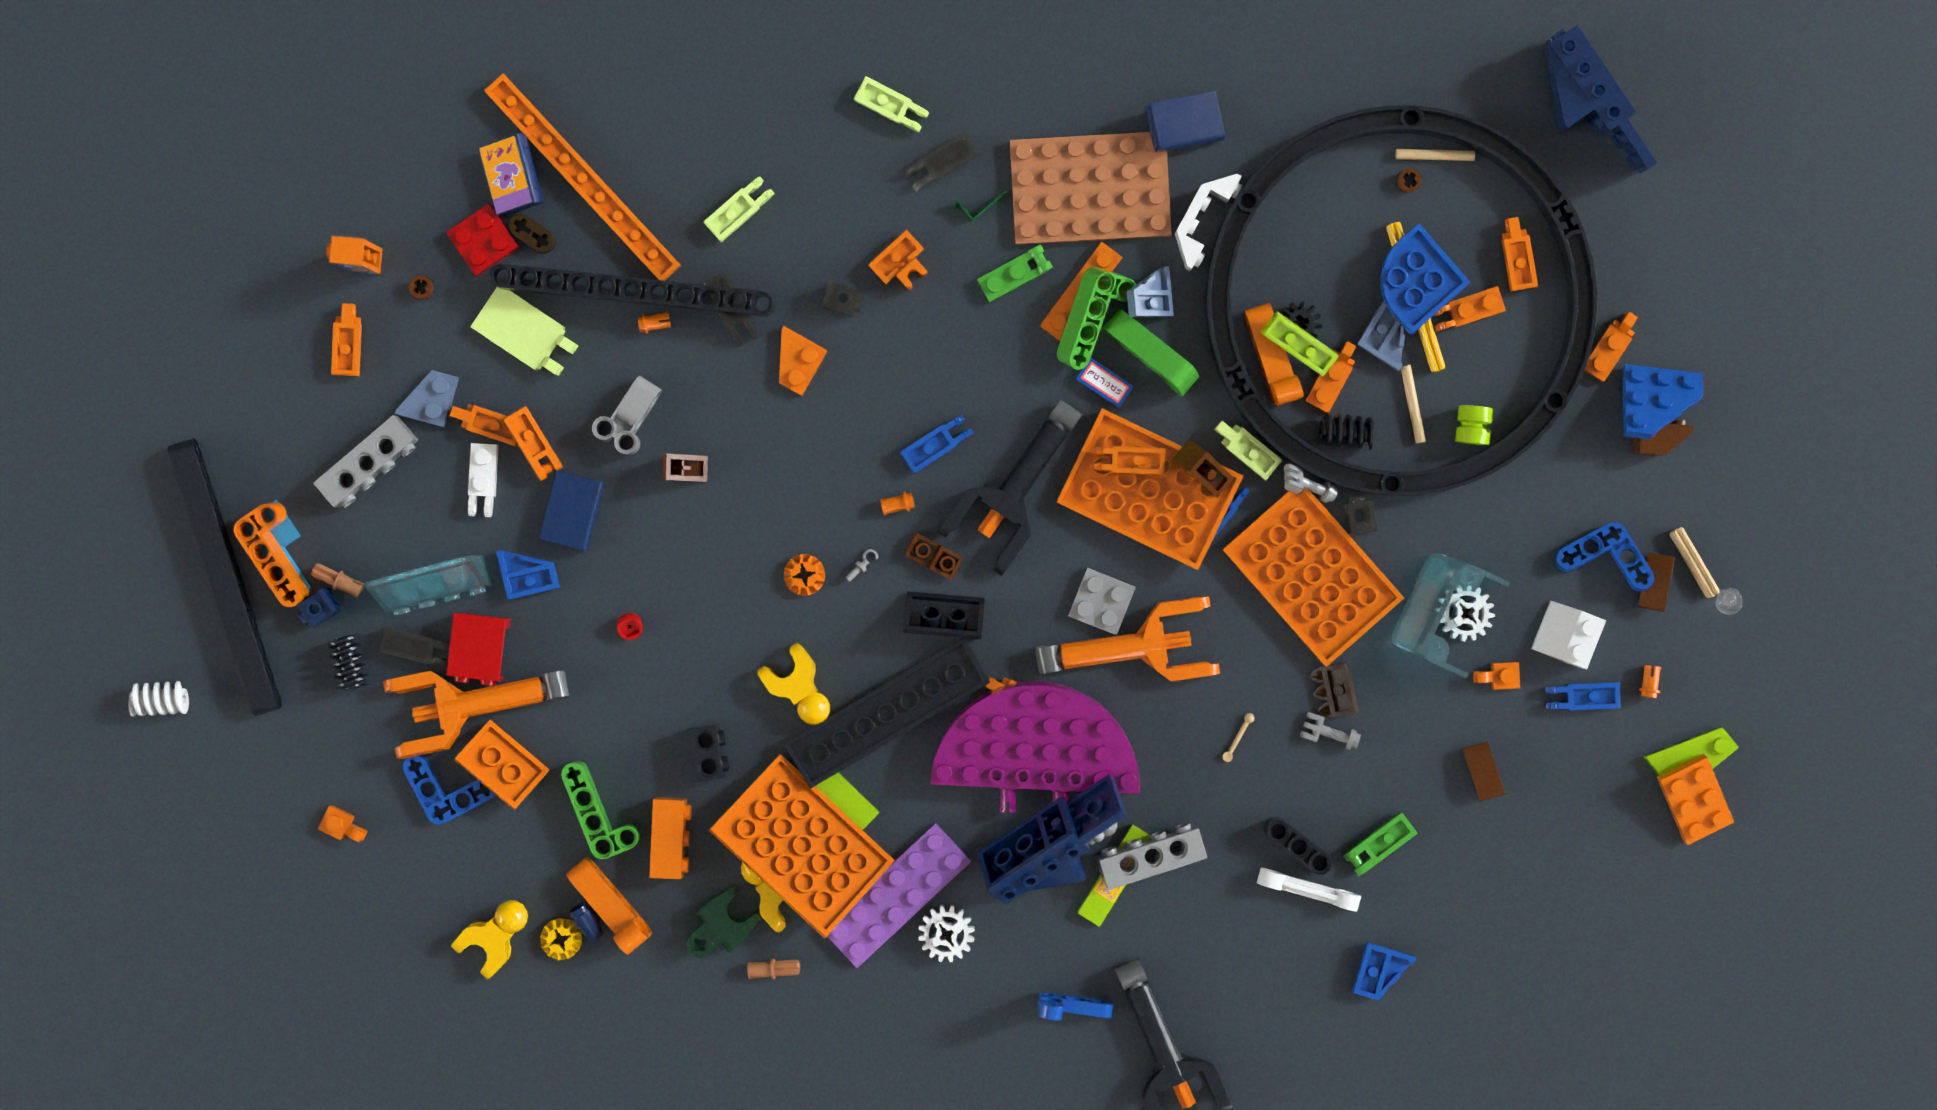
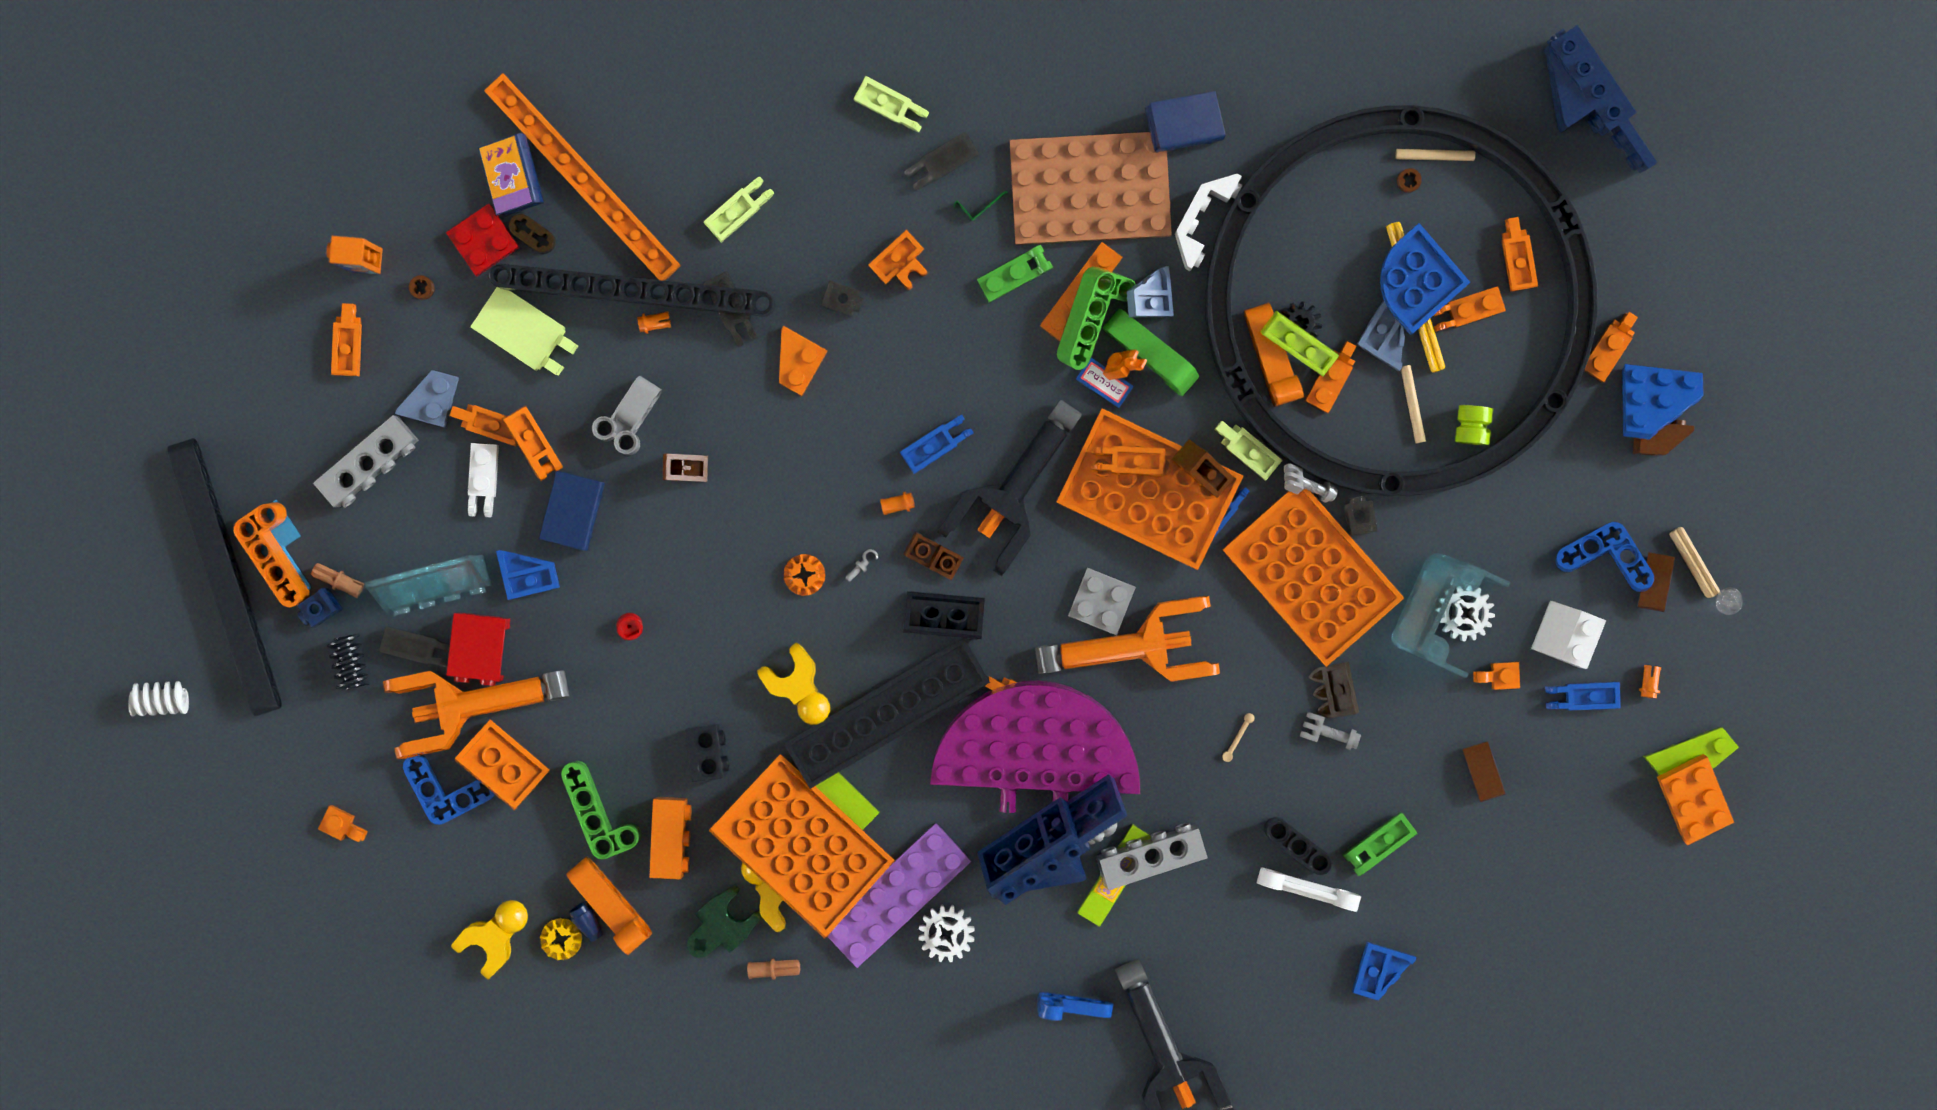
(1122, 363): none -> orange plate
(1346, 430): black piece -> none

